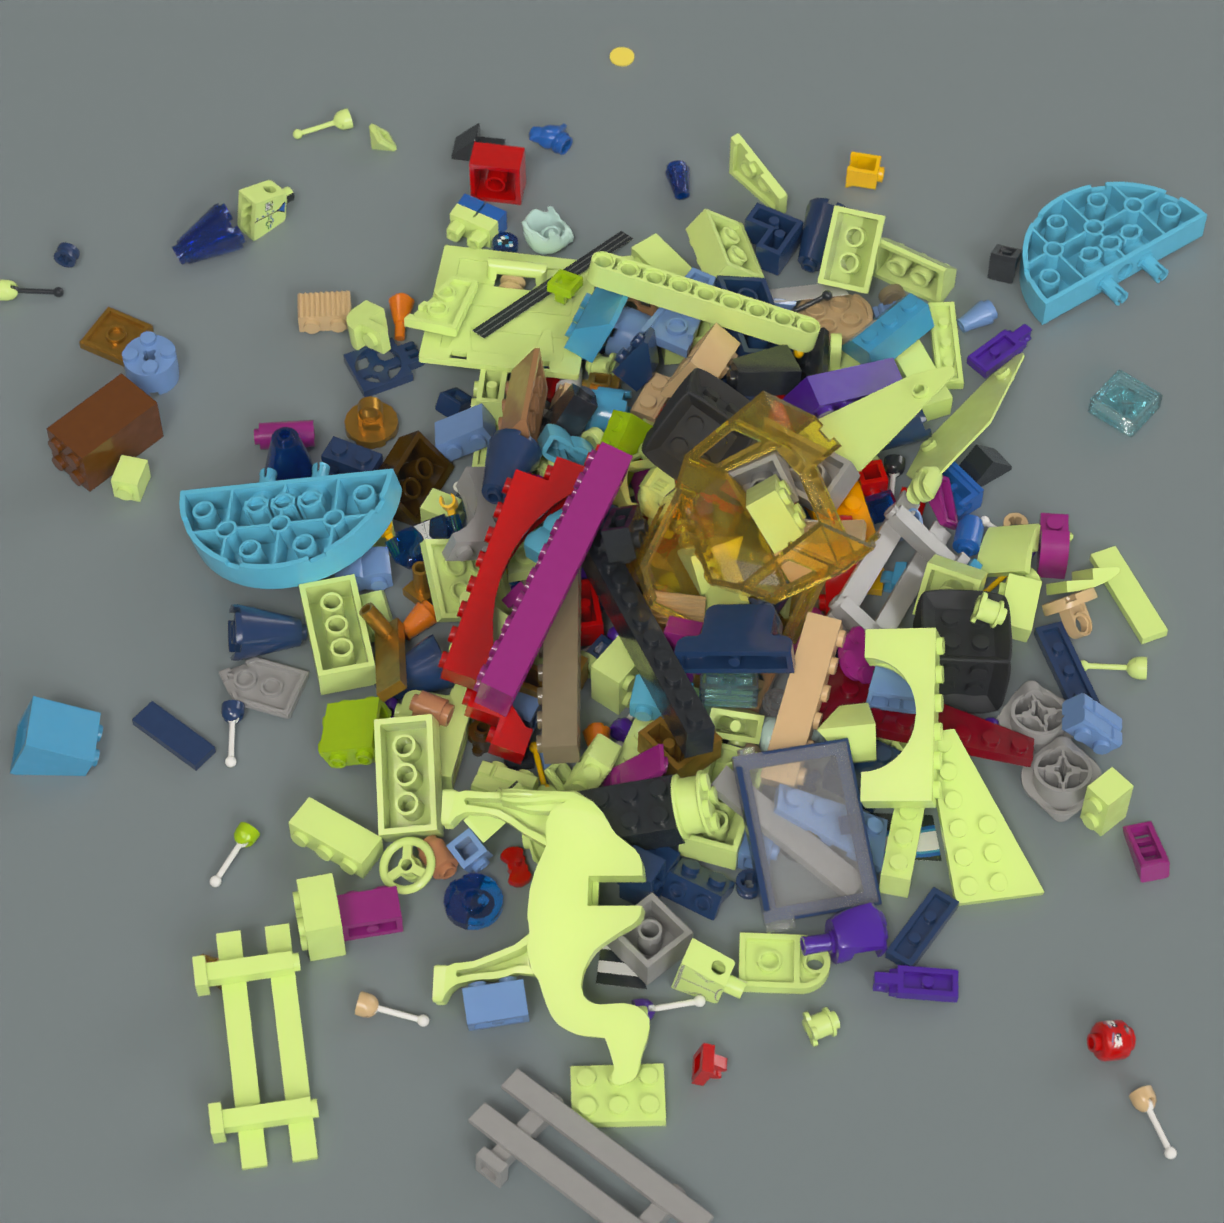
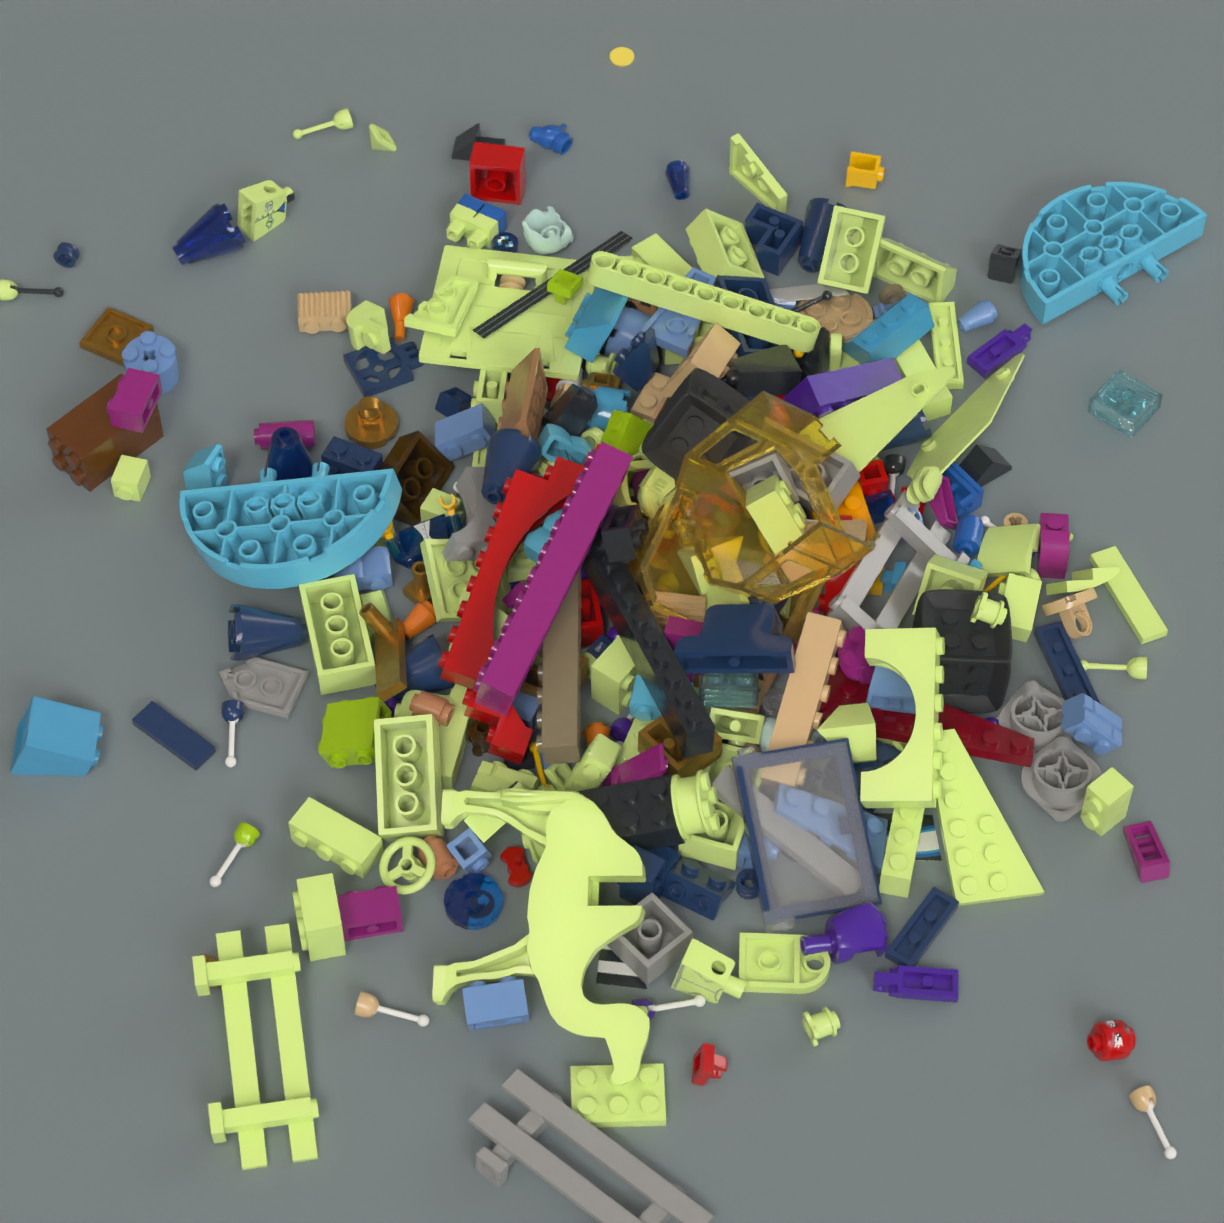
(134, 400): none -> magenta brick
(206, 469): none -> medium azure slope

